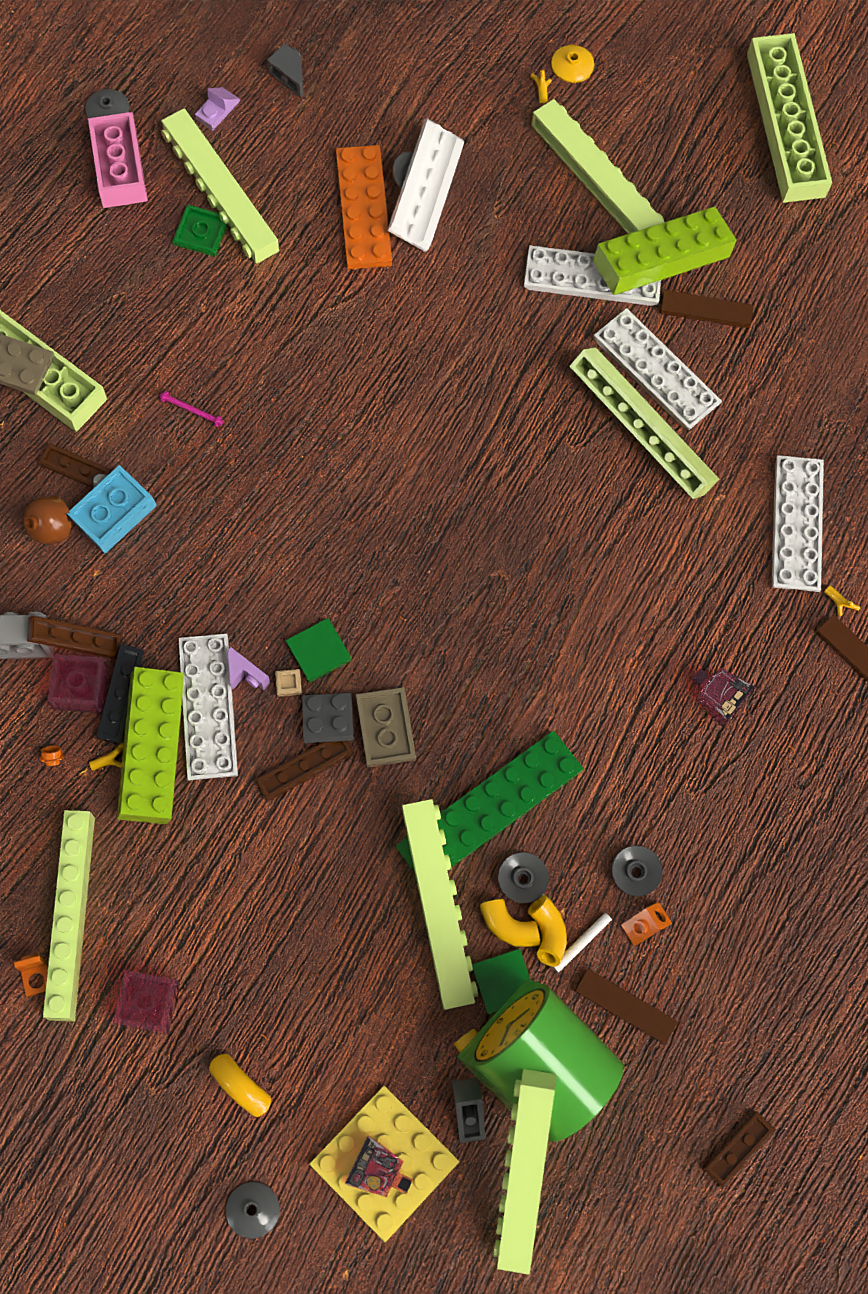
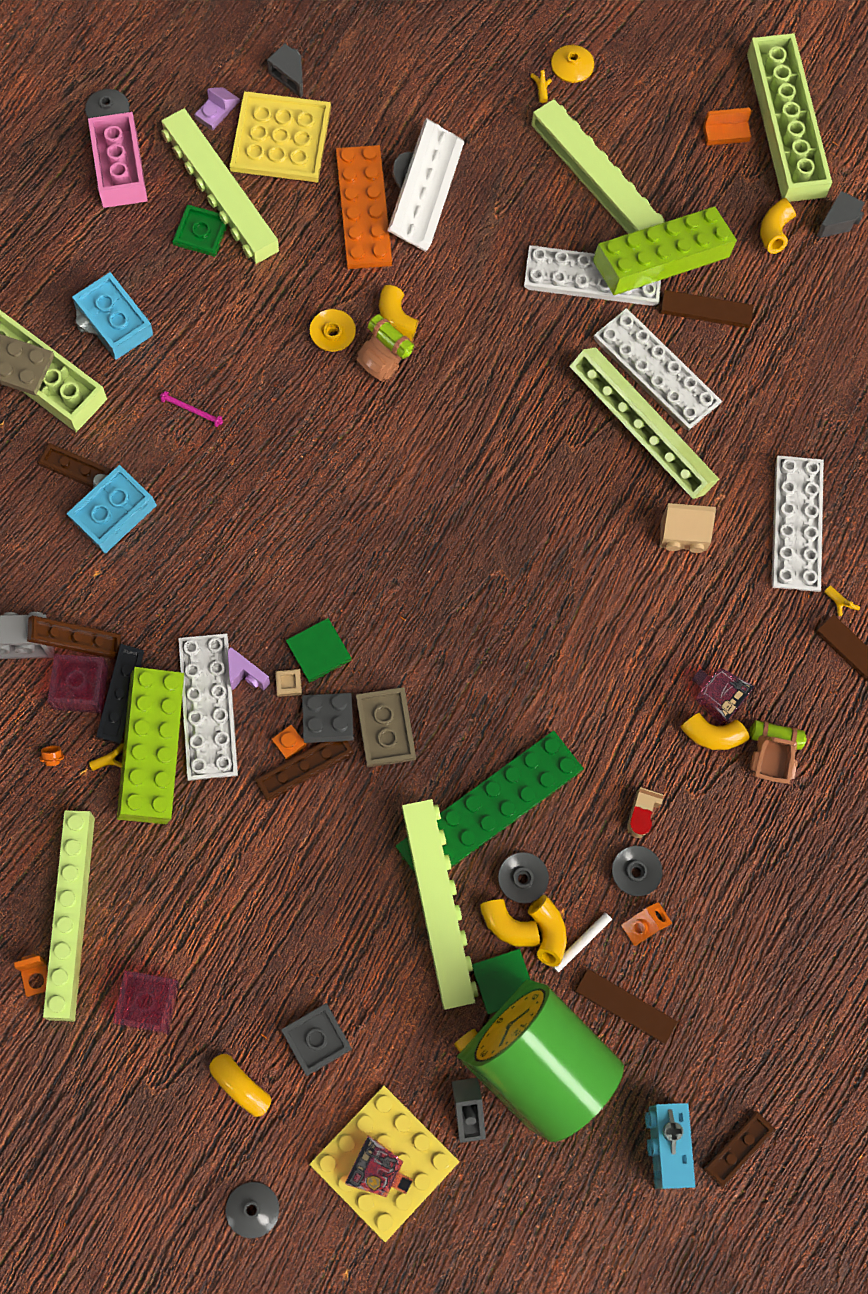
(47, 520): dark orange cylinder -> none
(111, 316): none -> medium azure piece
(280, 137): none -> light yellow plate
(288, 742): none -> orange plate
(316, 1039): none -> dark grey plate
(332, 321): none -> yellow dish
(384, 349): none -> nougat piece
(391, 309): none -> yellow cylinder
(526, 1170): yellowish green brick -> none
(639, 819): none -> leg
(670, 1145): none -> medium azure piece
(687, 527): none -> tan slope
(714, 736): none -> yellow cylinder
(727, 126): none -> orange panel
(772, 226): none -> yellow cylinder
(775, 751): none -> nougat piece
(842, 215): none -> dark grey slope

